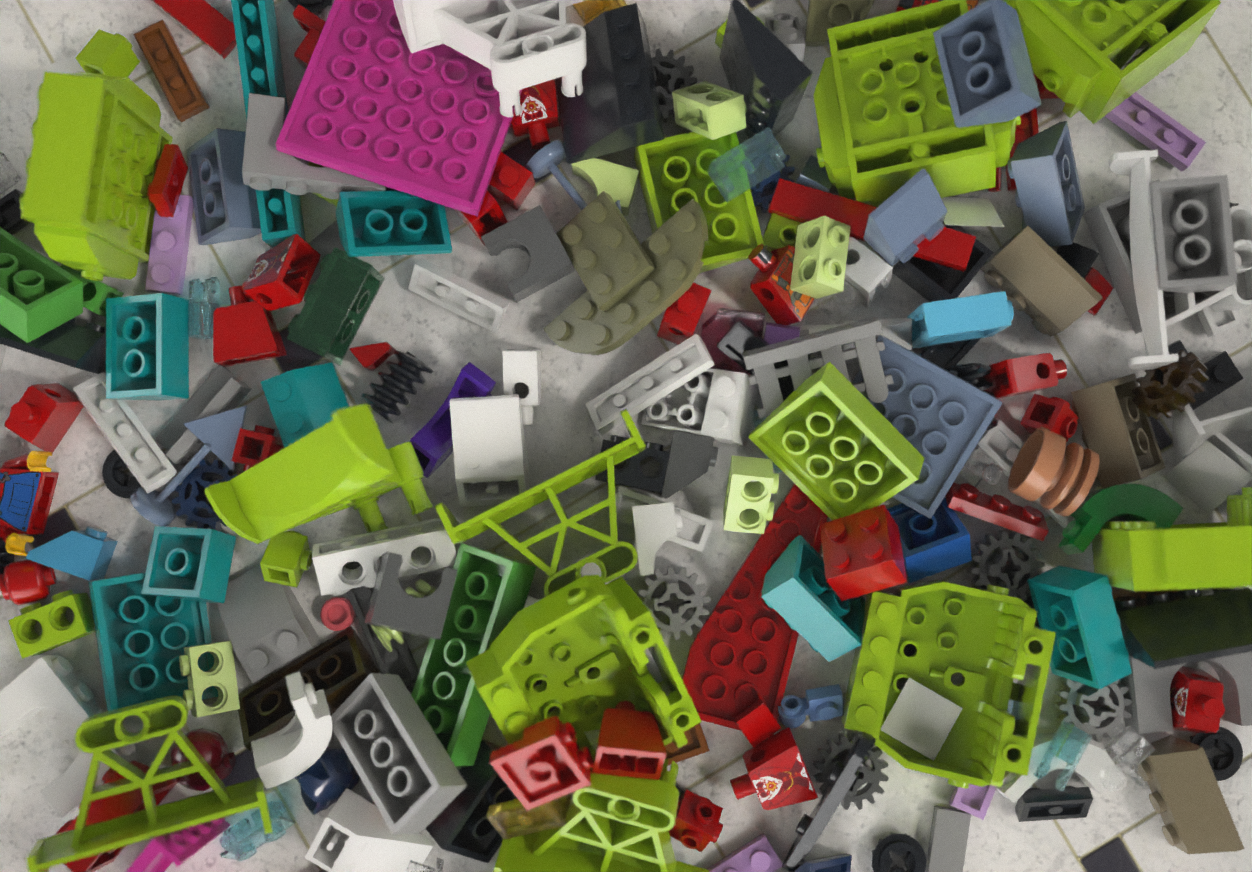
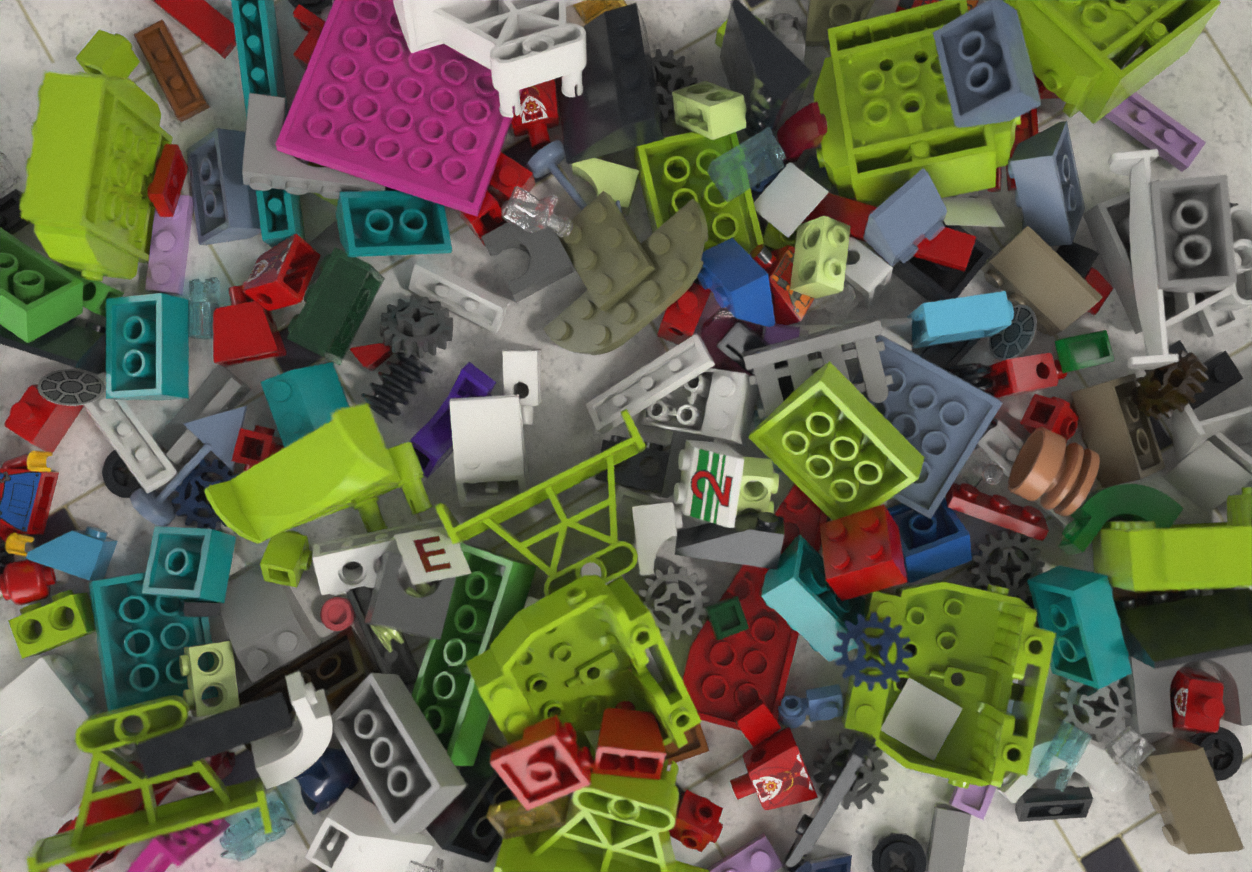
(71, 387): none -> sticker
(191, 609): none -> black tile
(213, 735): none -> black tile
(416, 327): none -> dark grey gear
(431, 555): none -> white sticker
(534, 213): none -> clear piece
(709, 482): none -> white slope
(726, 617): none -> dark green tile
(737, 283): none -> blue slope
(752, 541): none -> slope
(789, 199): none -> white sticker
(802, 132): none -> dark red slope
(859, 662): none -> dark blue gear
(1015, 338): none -> sticker
(1084, 351): none -> green tile

